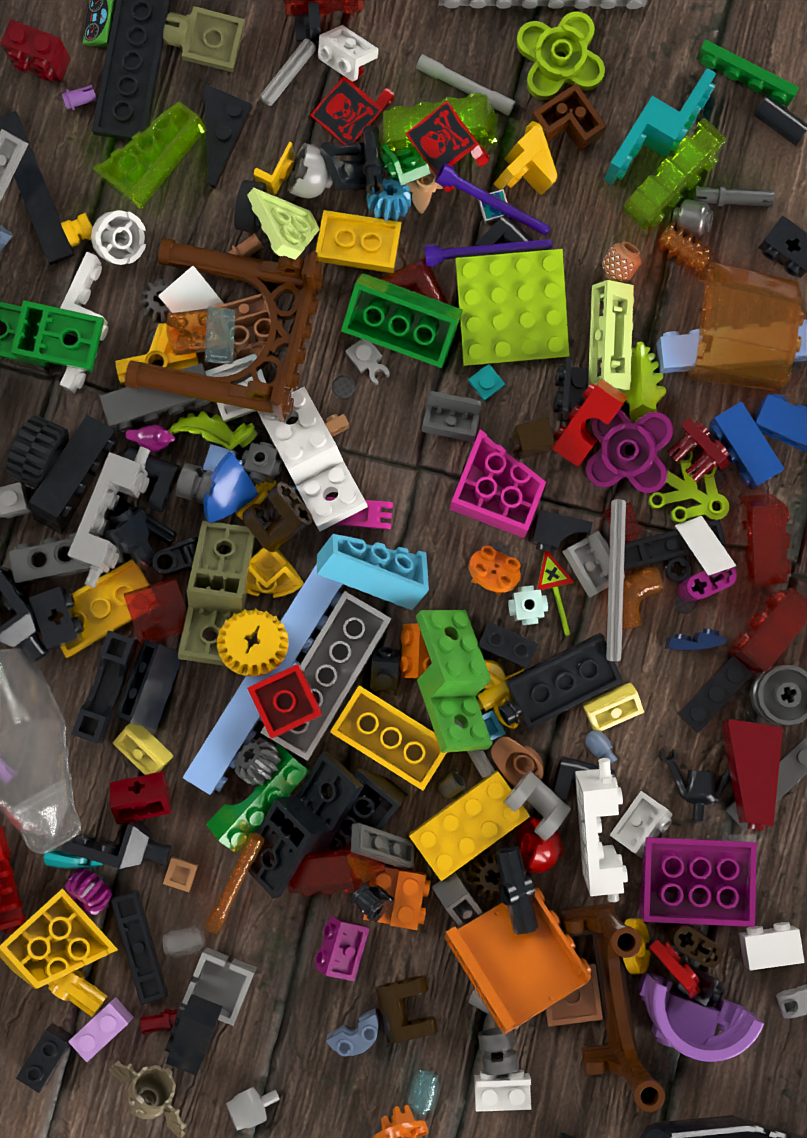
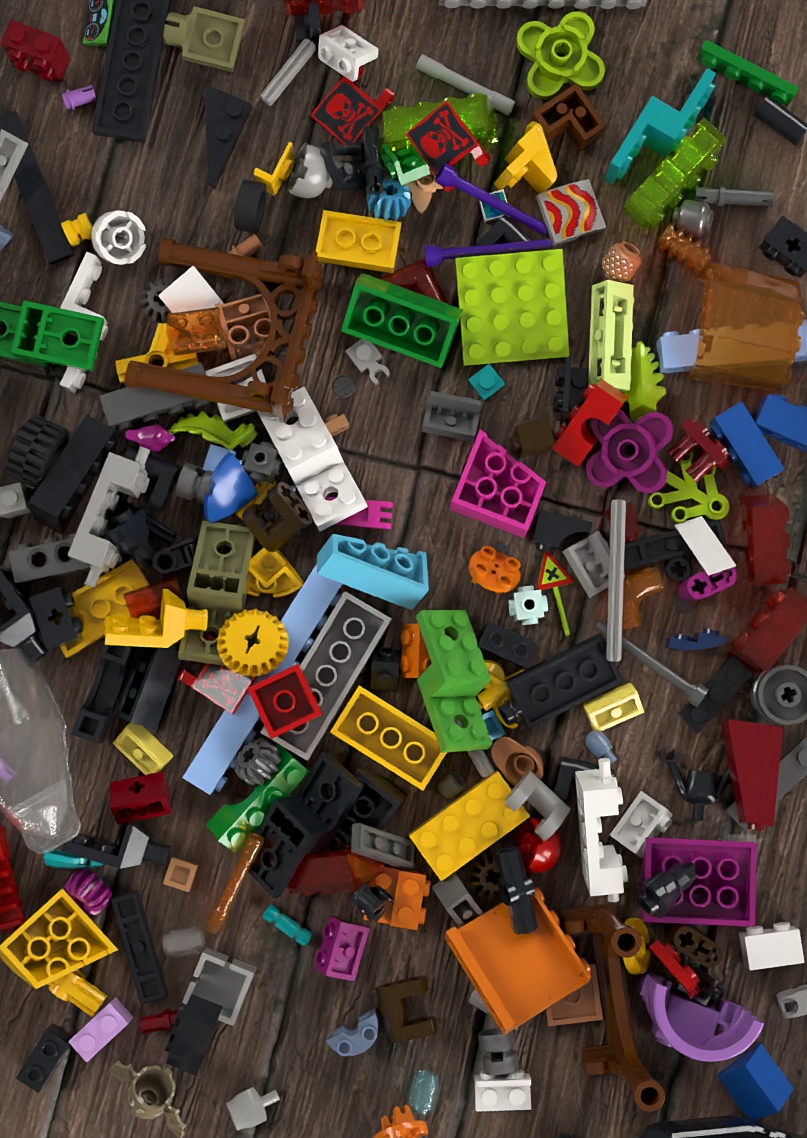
(151, 155): clear neon green wedge -> none
(155, 633): none -> yellow plate
(219, 335): clear light blue tile -> none
(219, 683): none -> flag
(286, 224): yellowish green plate -> none
(287, 925): none -> teal axle
(570, 212): none -> slope
(665, 888): none -> black rock
(693, 692): none -> dark grey piece
(756, 1083): none -> blue slope

